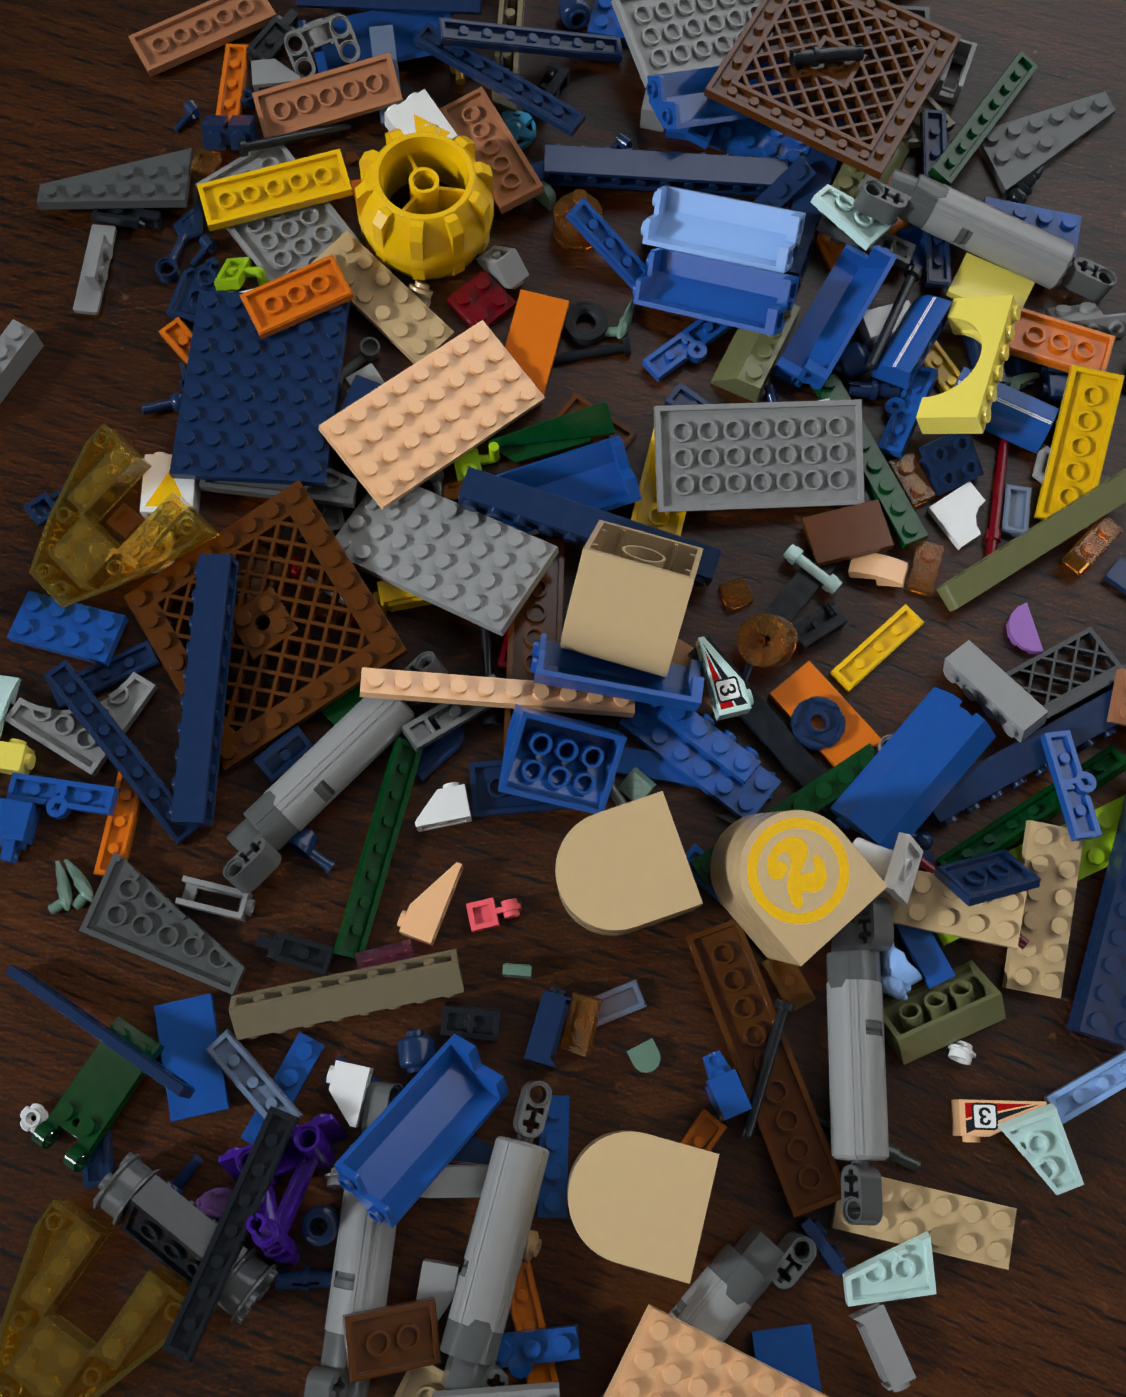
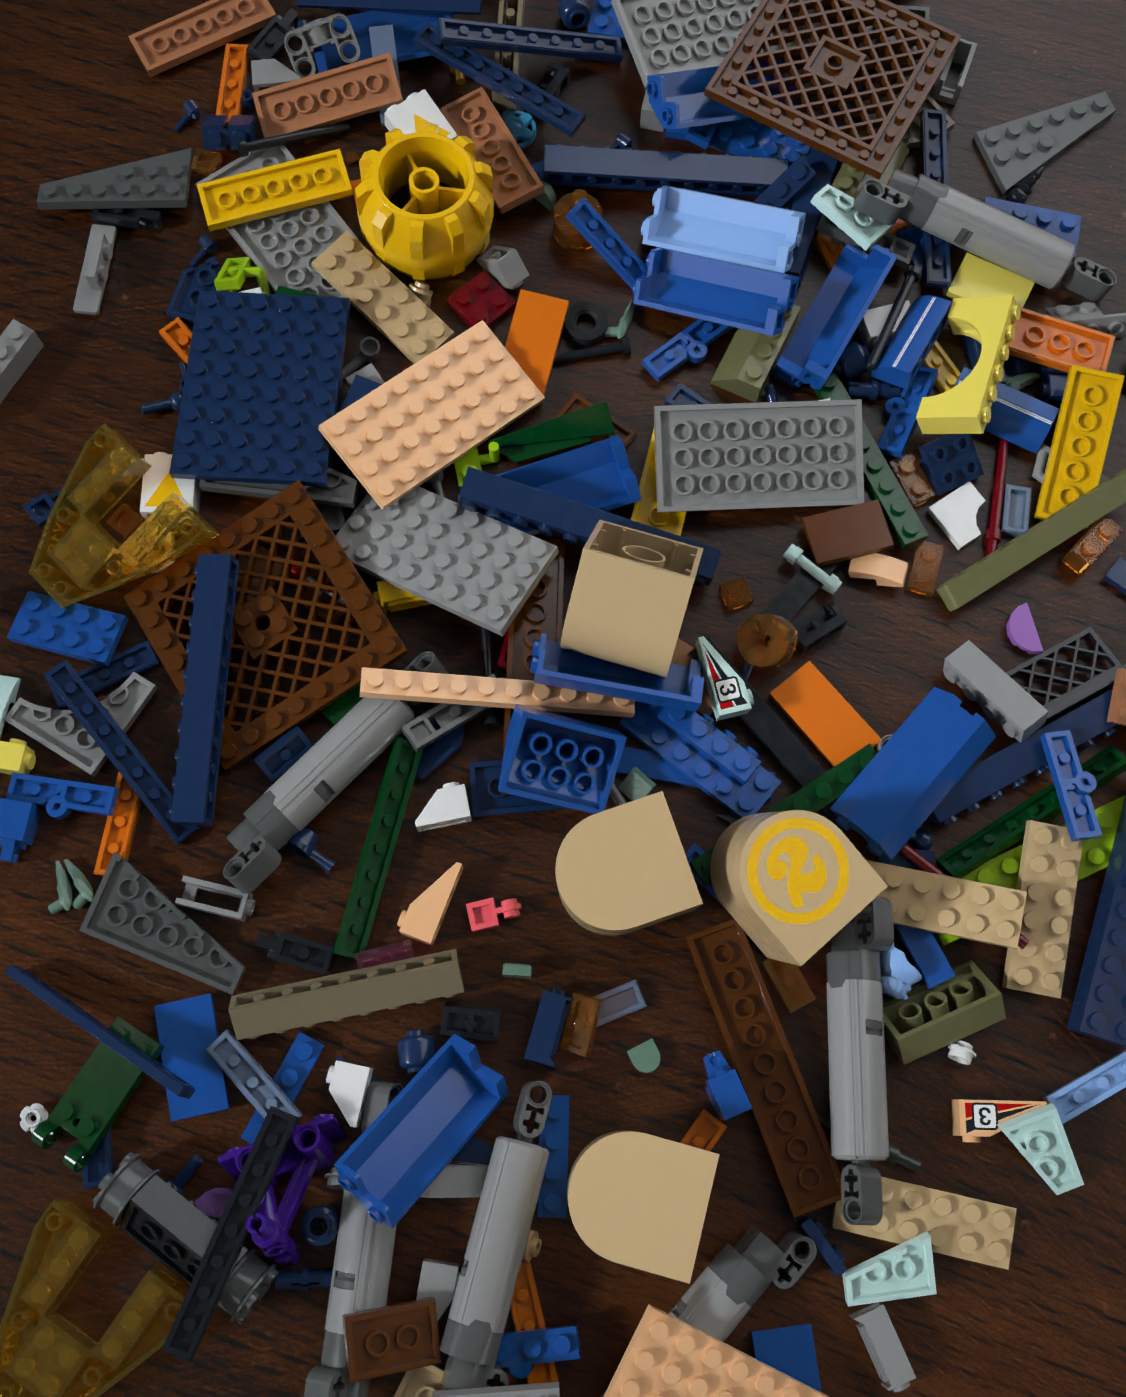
(187, 228): dark blue piece -> none
(297, 296): orange tile -> none
(452, 490): reddish brown tile -> none
(783, 1009): black bar -> none
(811, 737): dark blue tile -> none
(826, 55): black pin -> none
(877, 648): yellow tile -> none
(895, 866): white plant -> none
(983, 119): plate -> none
(987, 877): dark blue tile -> none

